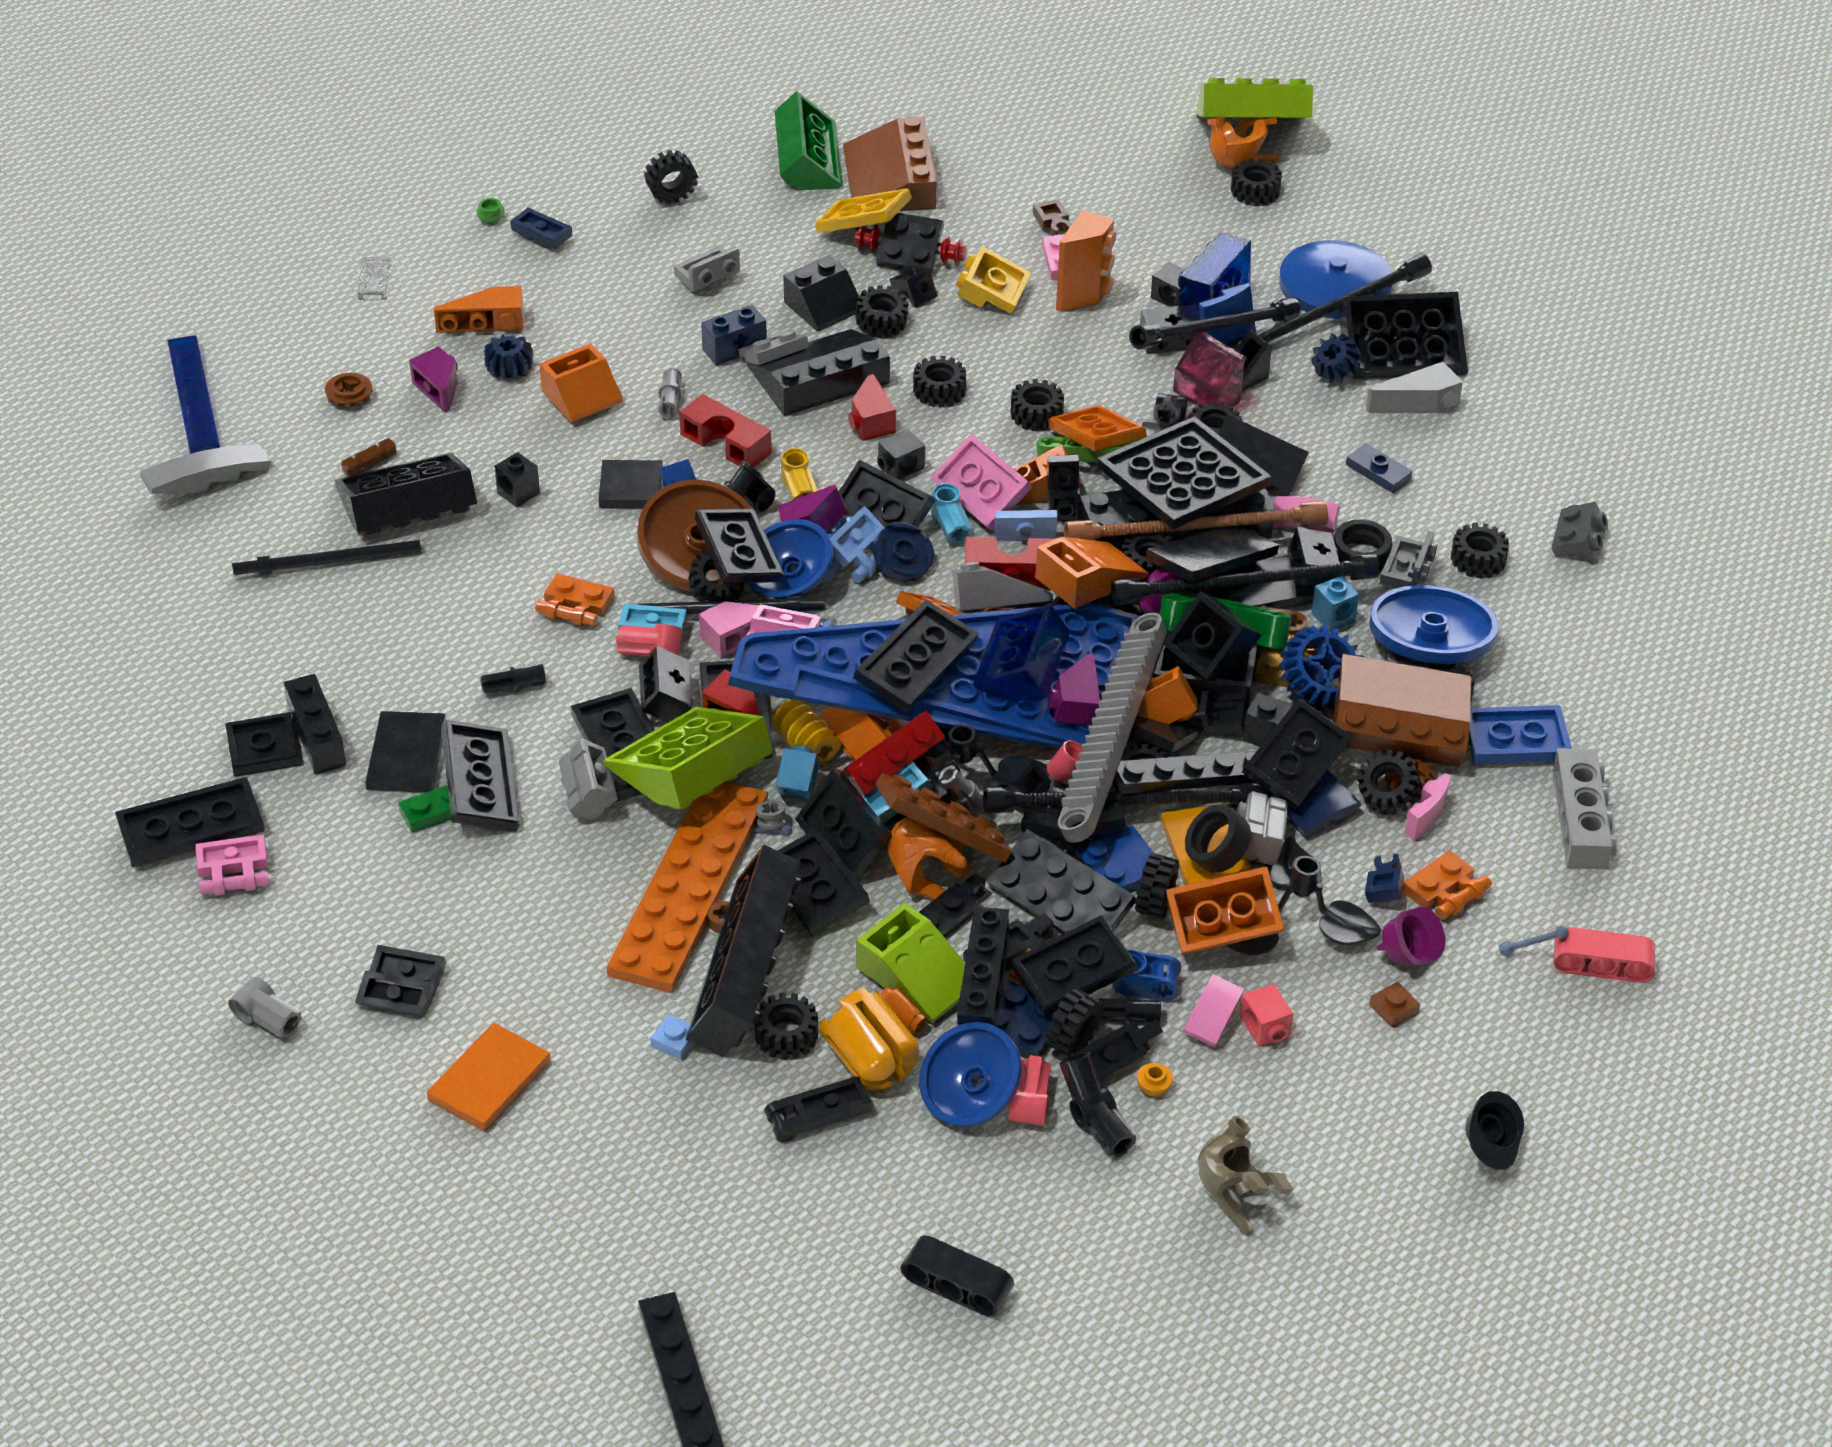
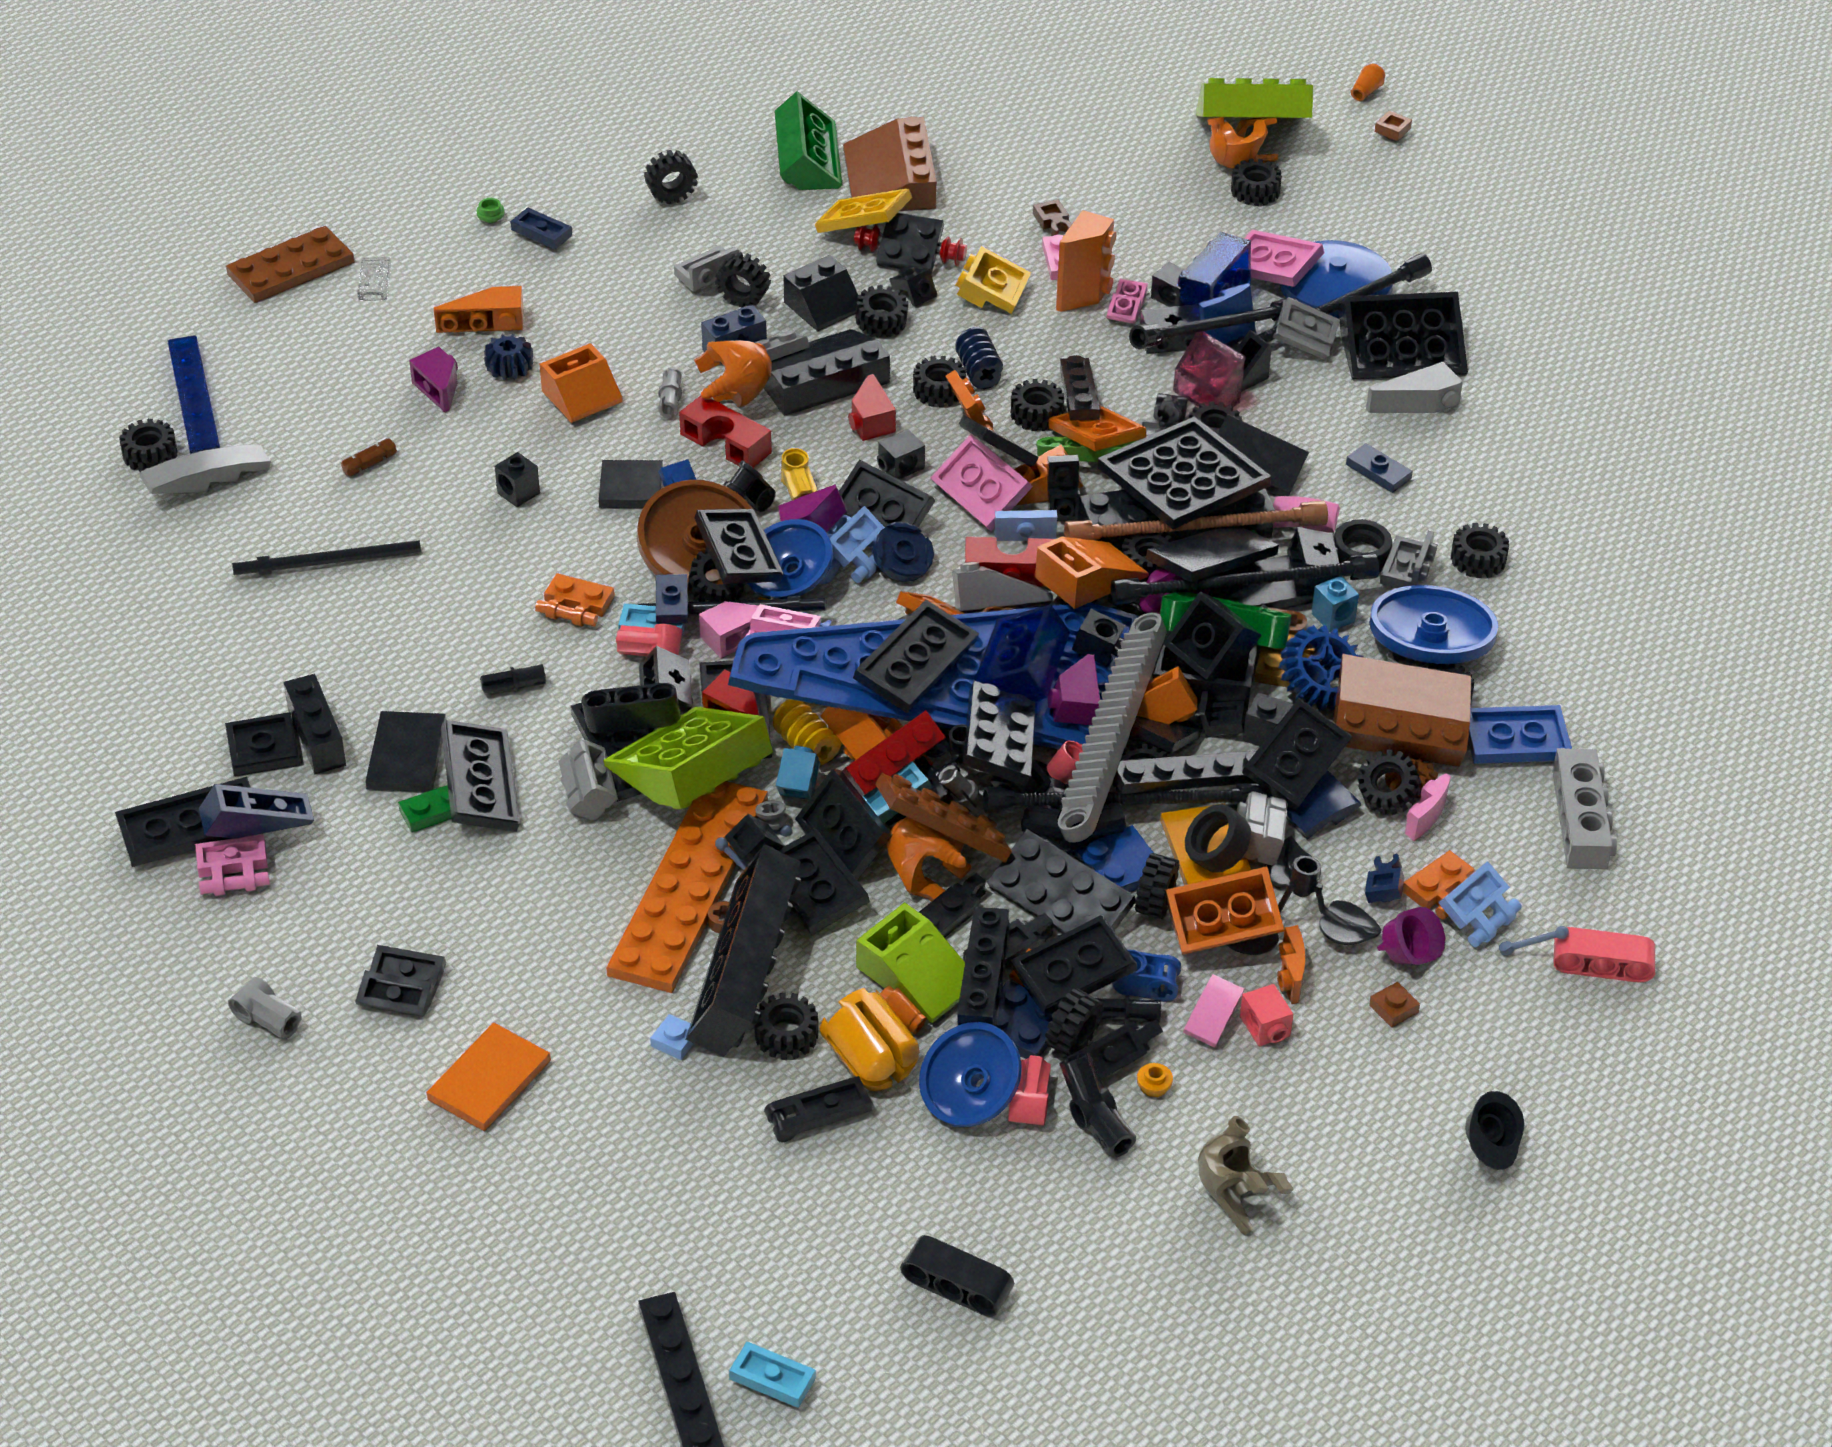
(135, 442): none -> black tyre
(252, 811): none -> dark blue slope
(290, 264): none -> dark orange plate
(357, 384): dark orange gear -> none
(407, 493): black slope -> none
(631, 708): none -> black beam
(671, 599): none -> dark blue plate
(722, 844): none -> sand blue hinge
(745, 371): none -> orange piece
(750, 271): none -> black tyre
(750, 836): none -> black brick
(772, 1374): none -> medium azure plate
(950, 513): medium azure piece -> none
(971, 405): none -> orange plate
(979, 357): none -> dark blue piece
(998, 441): none -> black tile
(999, 733): none -> black plate
(1079, 388): none -> black plate
(1099, 637): none -> black brick
(1127, 301): none -> bright pink slope
(1281, 257): none -> bright pink plate
(1293, 963): none -> orange slope
(1306, 328): none -> light grey plate
(1336, 358): dark blue gear -> none
(1368, 81): none -> orange cone
(1393, 125): none -> dark orange plate
(1473, 896): none -> light blue plate
(1580, 530): dark grey bracket -> none

